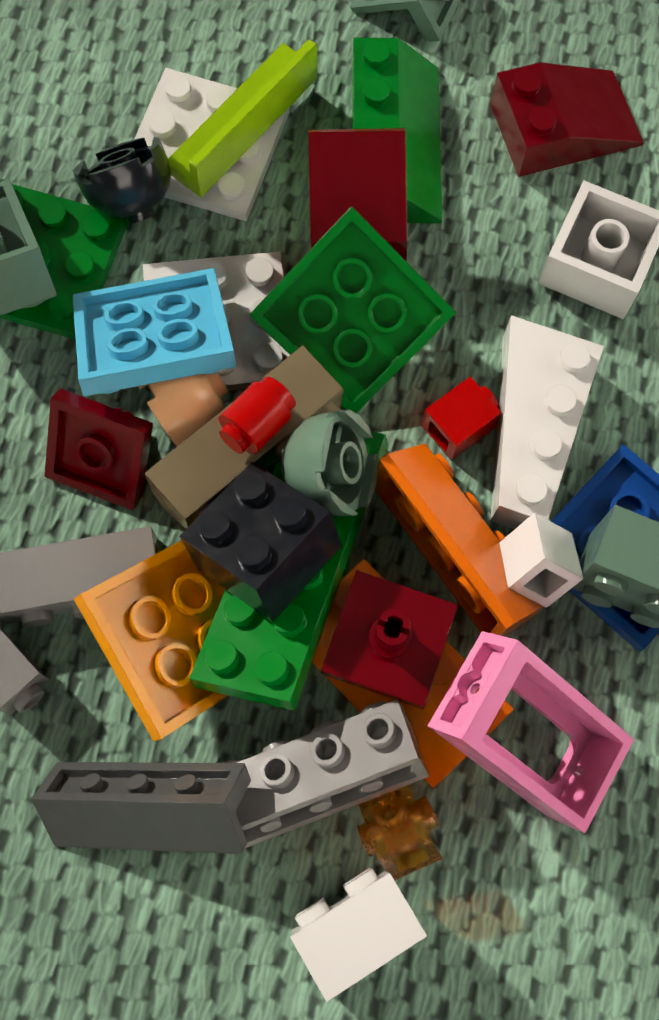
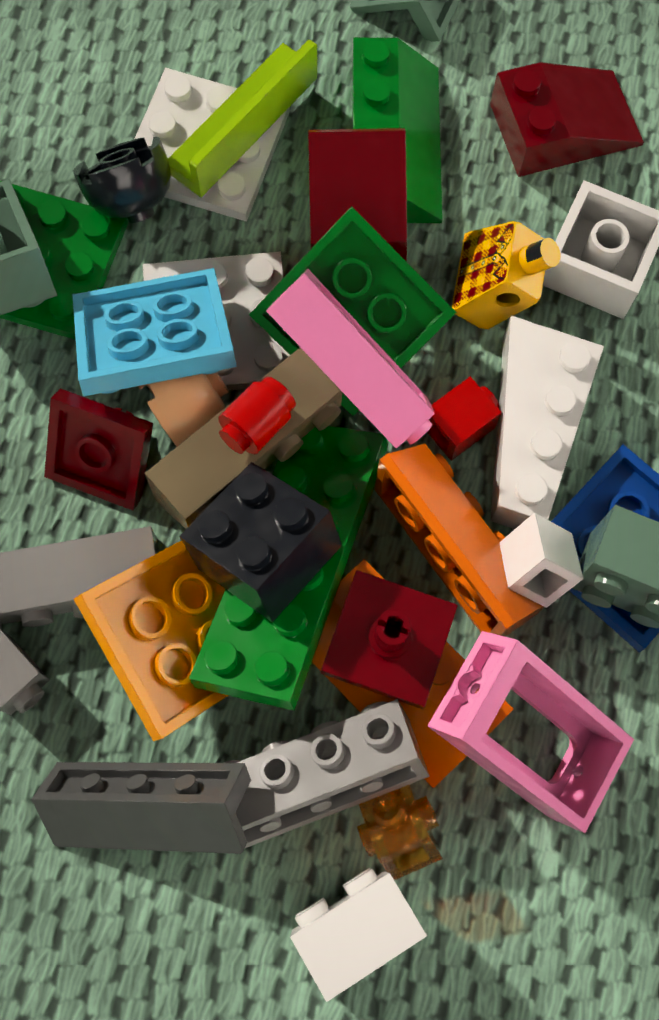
(331, 462): sand green cylinder -> none
(353, 360): none -> bright pink piece
(501, 272): none -> yellow torso

